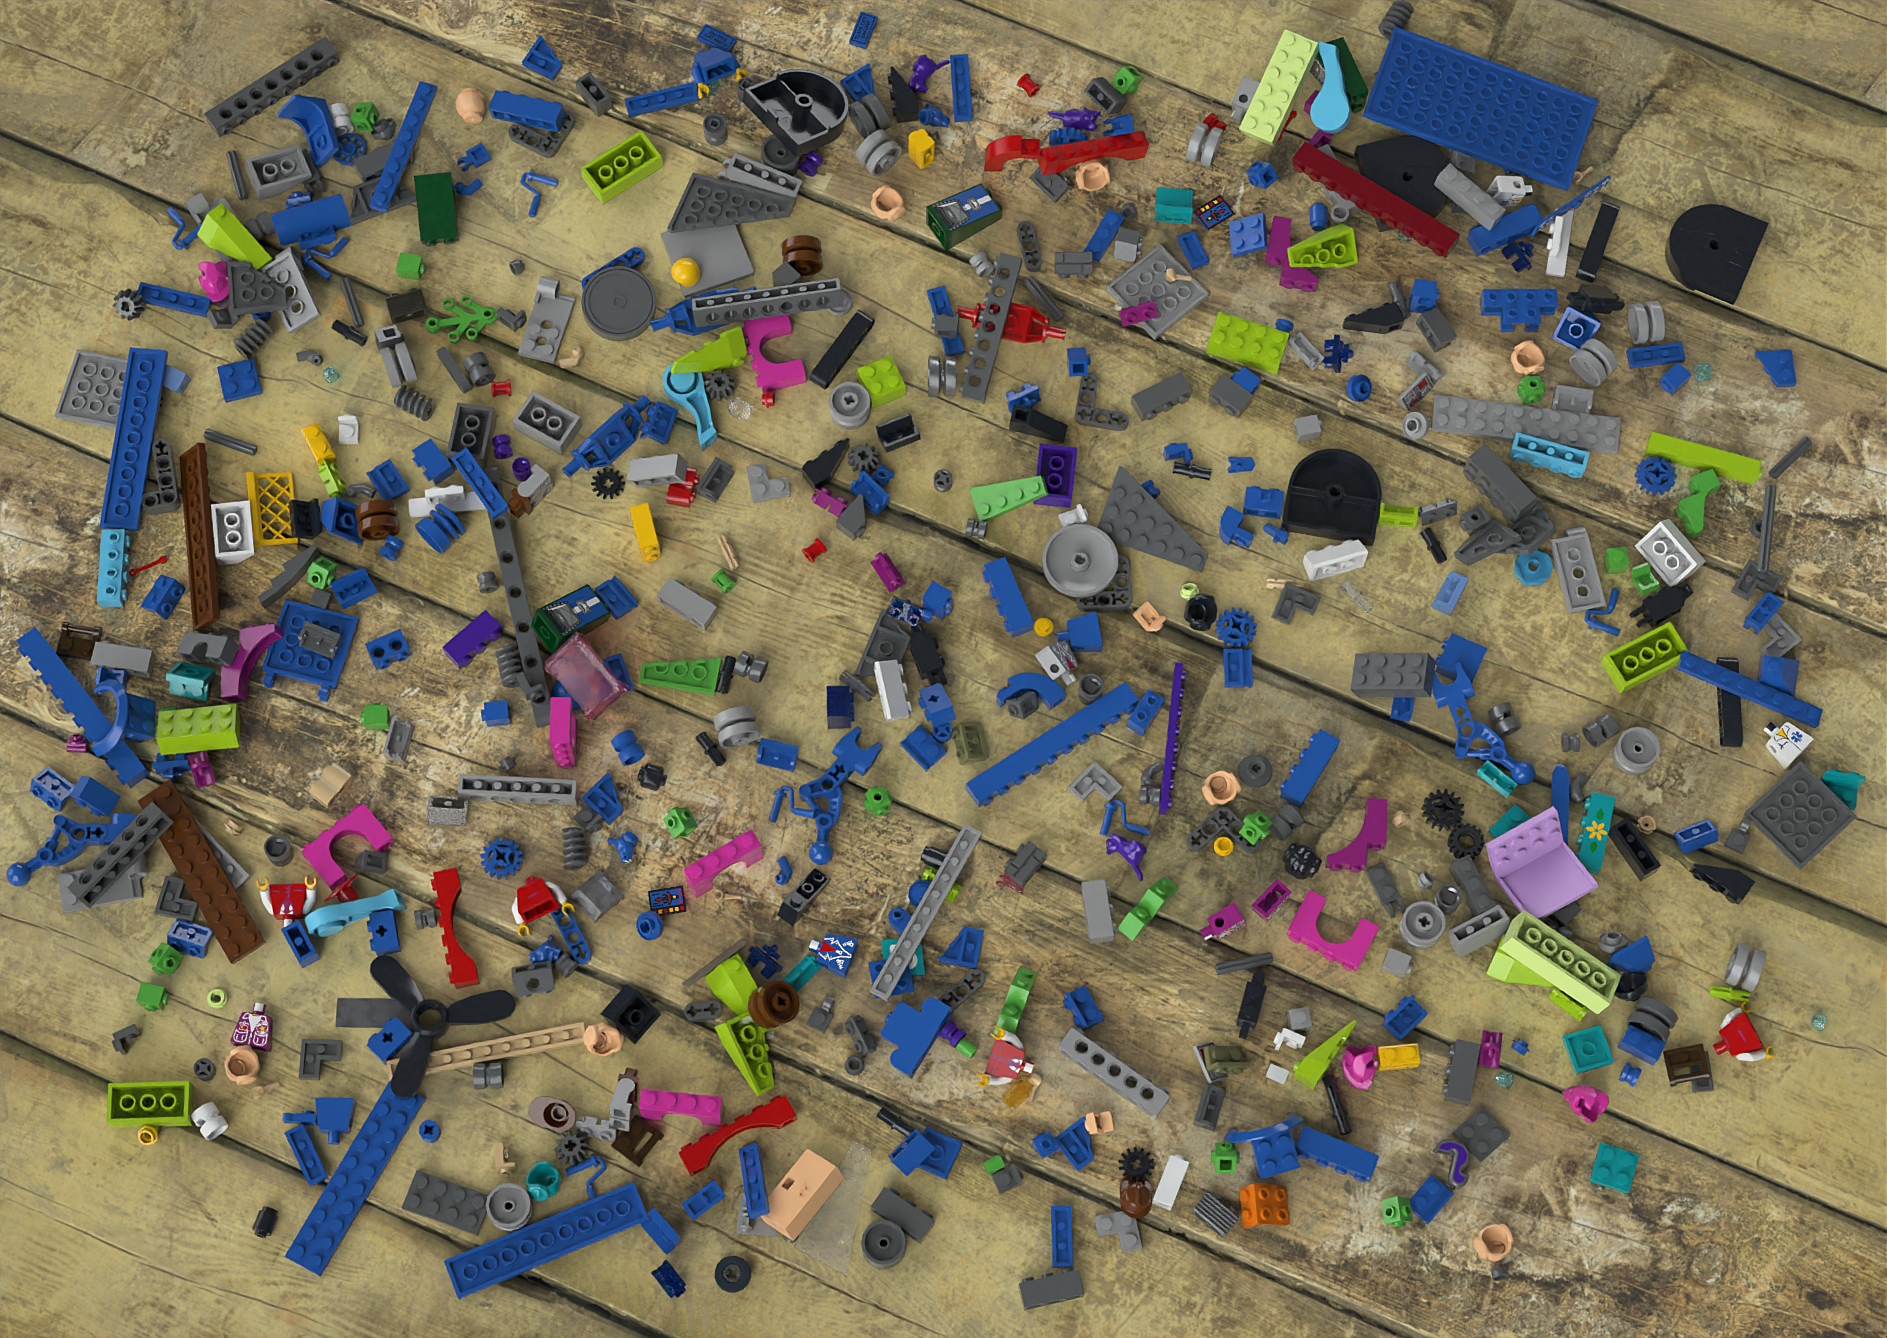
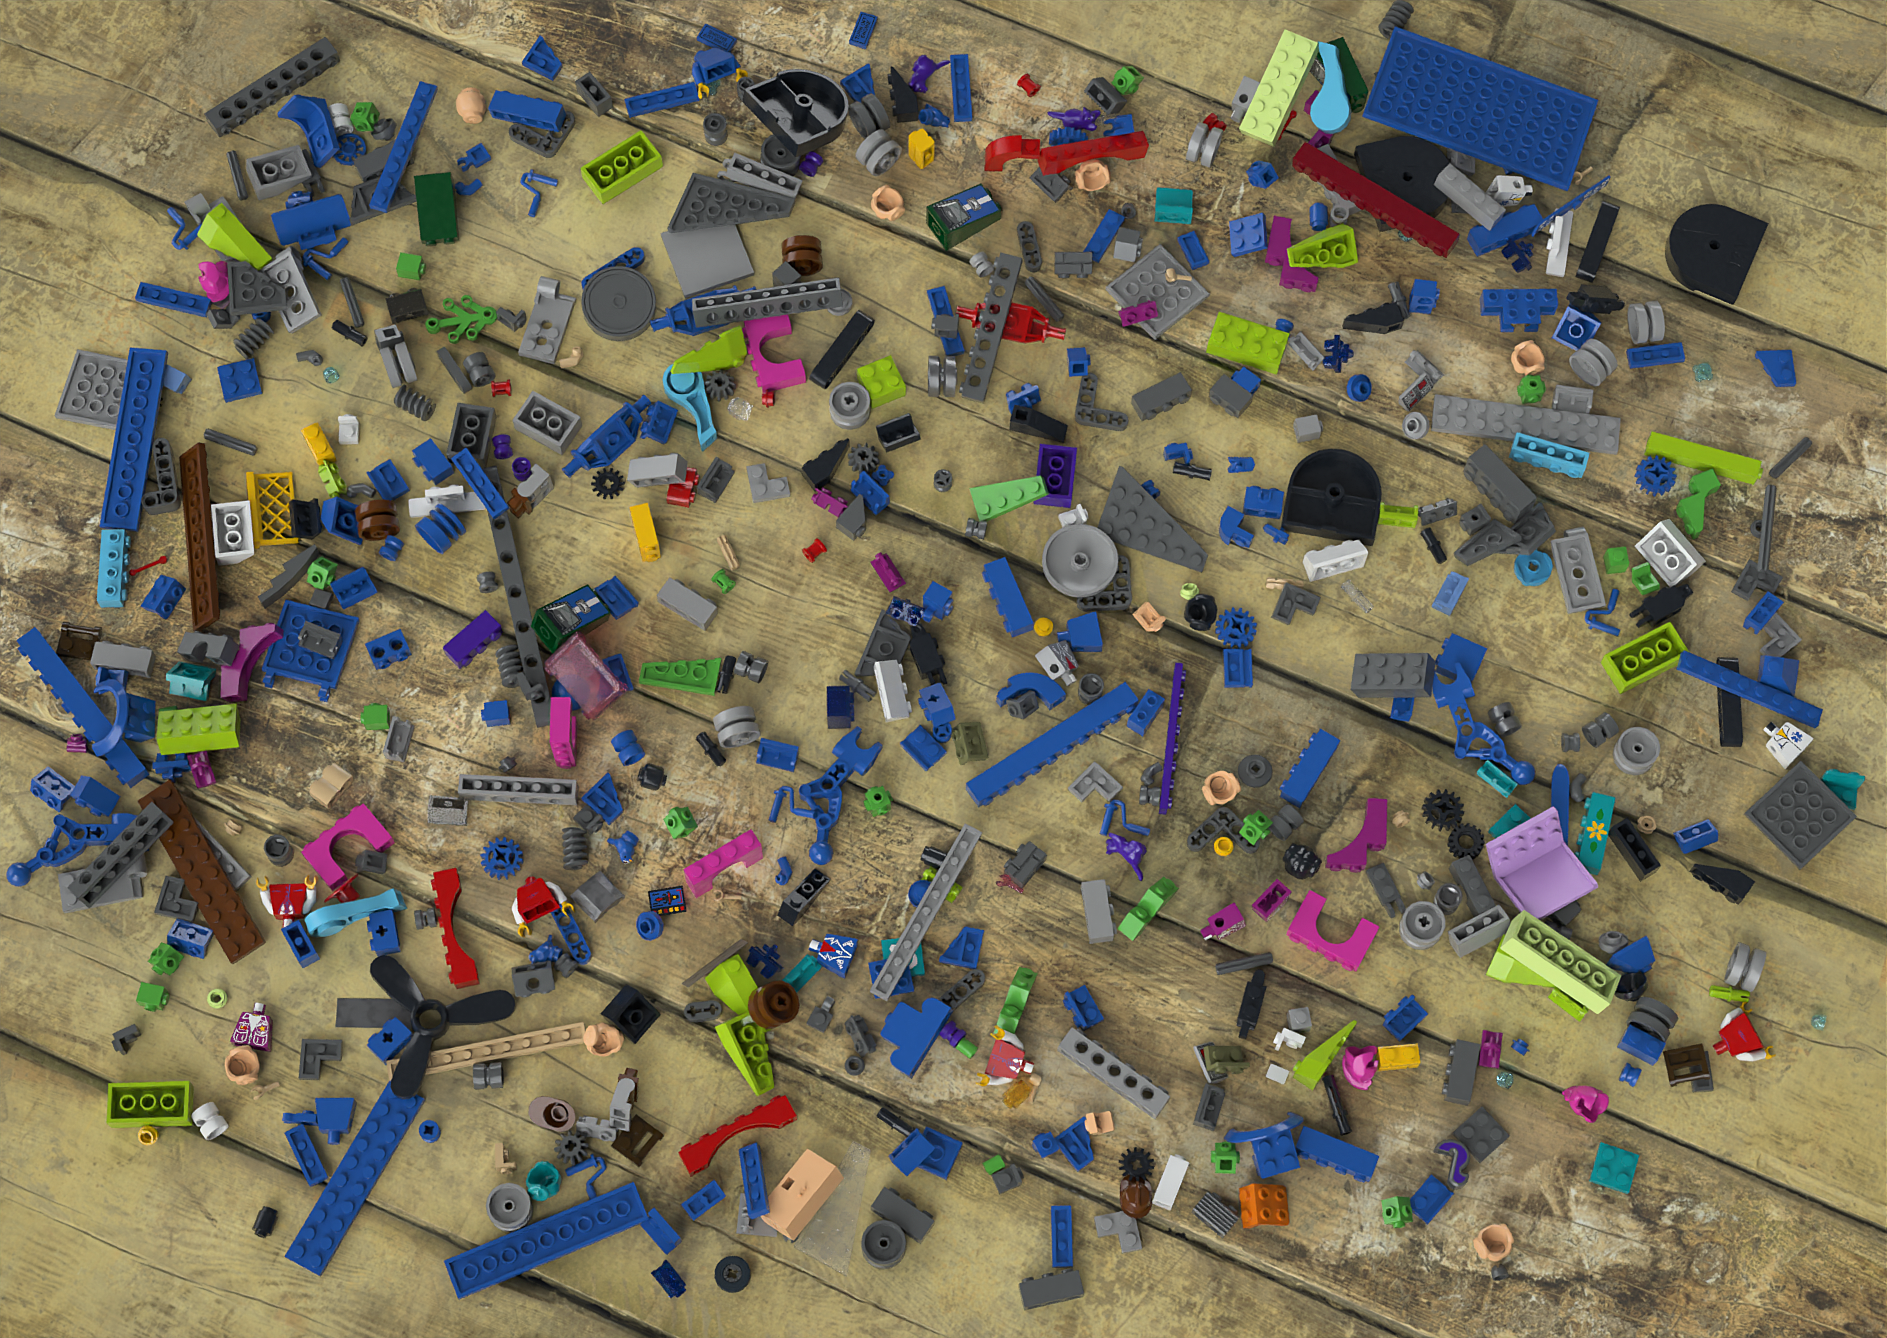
(133, 299): dark grey gear -> none
(202, 1066): dark grey wheel -> none
(260, 226): dark grey wheel -> none
(446, 1203): dark grey plate -> none
(516, 267): dark grey hinge -> none
(686, 272): yellow hair -> none
(704, 1107): dark pink arch -> none
(899, 923): blue plate -> none
(1213, 212): piece -> none
(1397, 963): light grey brick -> none
(1436, 329): dark grey hinge -> none
(1588, 1049): teal plate -> none
(1675, 379): blue brick -> none
(1738, 838): dark grey plate -> none

